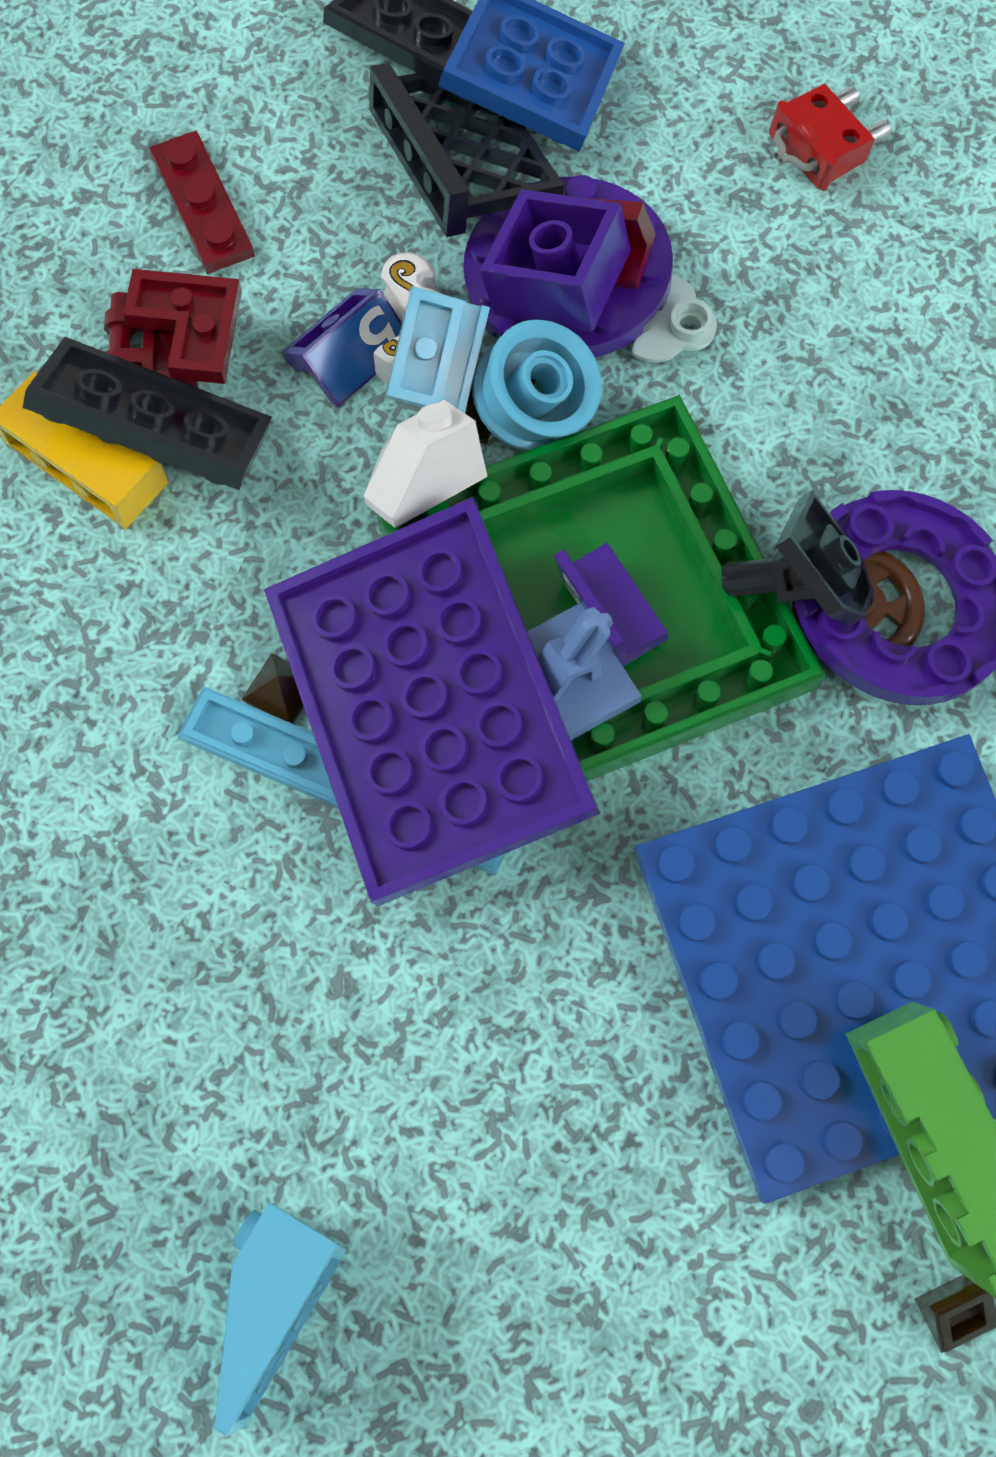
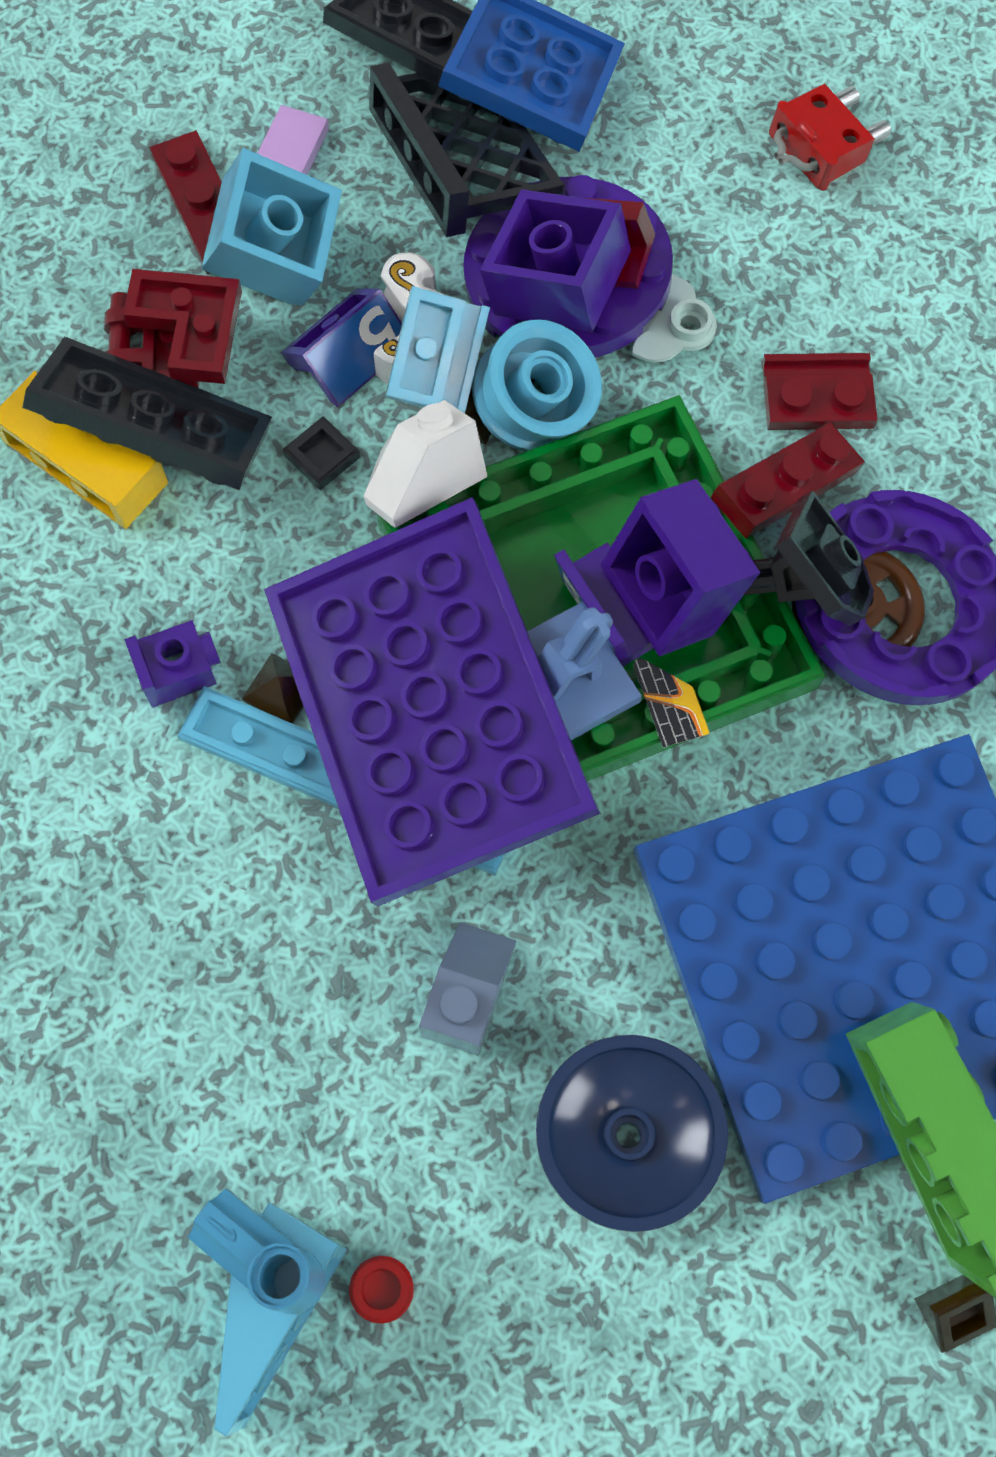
(167, 679): none -> dark purple brick
(254, 1251): none -> dark azure piece
(272, 228): none -> medium azure brick
(294, 138): none -> lavender tile
(321, 453): none -> black tile
(381, 1289): none -> red tile
(467, 989): none -> sand blue slope
(670, 704): none -> sticker
(678, 566): none -> dark purple brick
(678, 1123): none -> dark blue dish
(776, 483): none -> dark red plate
(818, 390): none -> dark red plate

